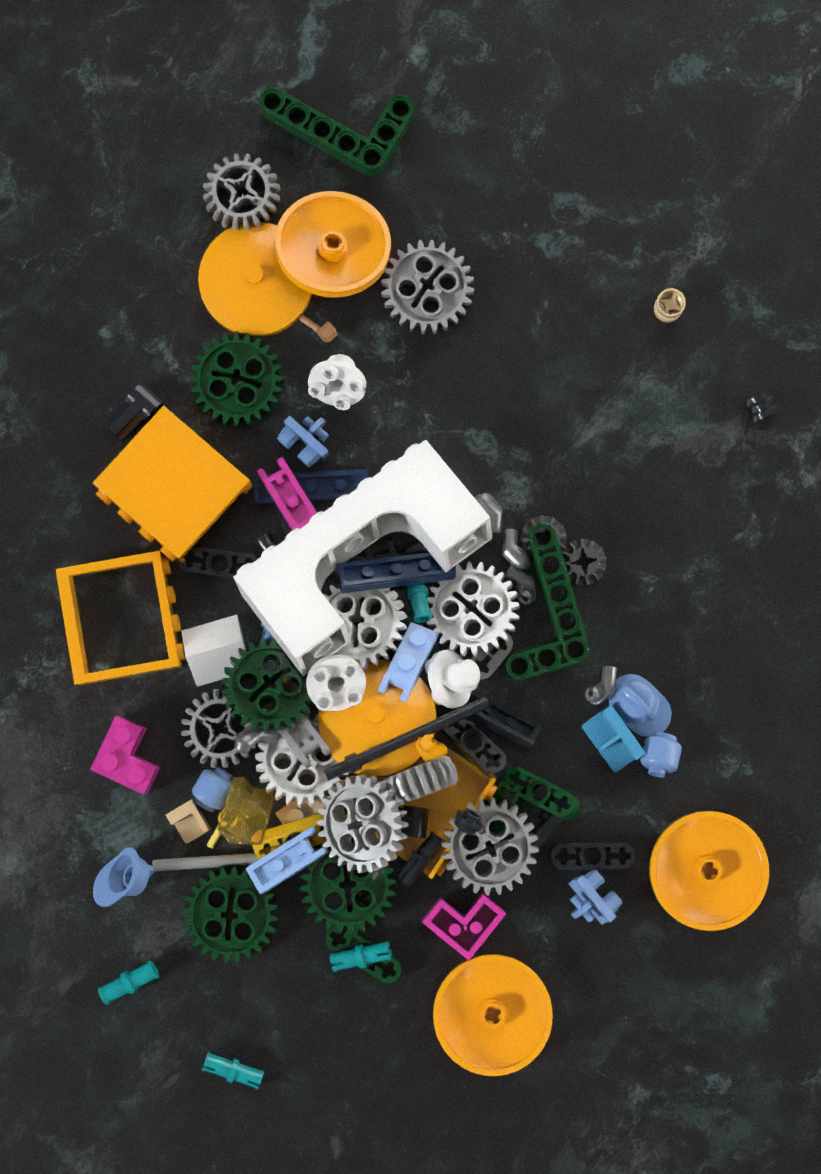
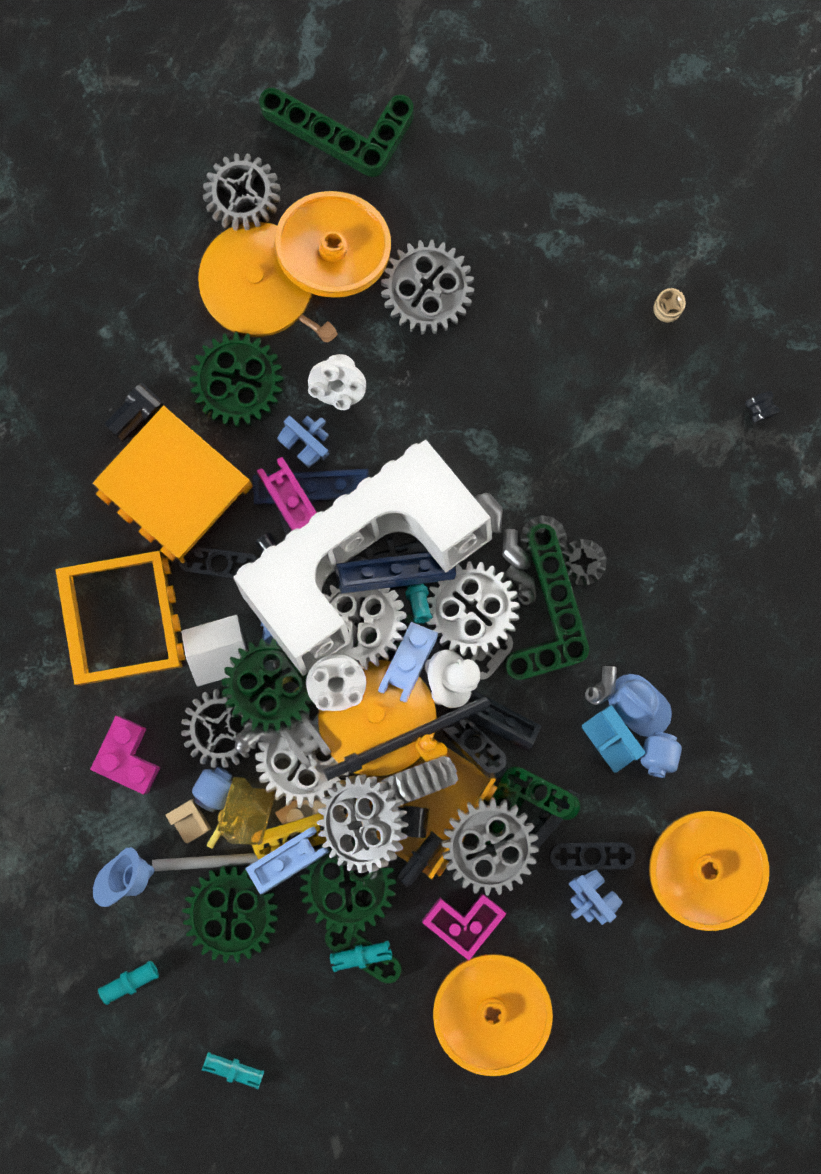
(468, 821): black plate -> none

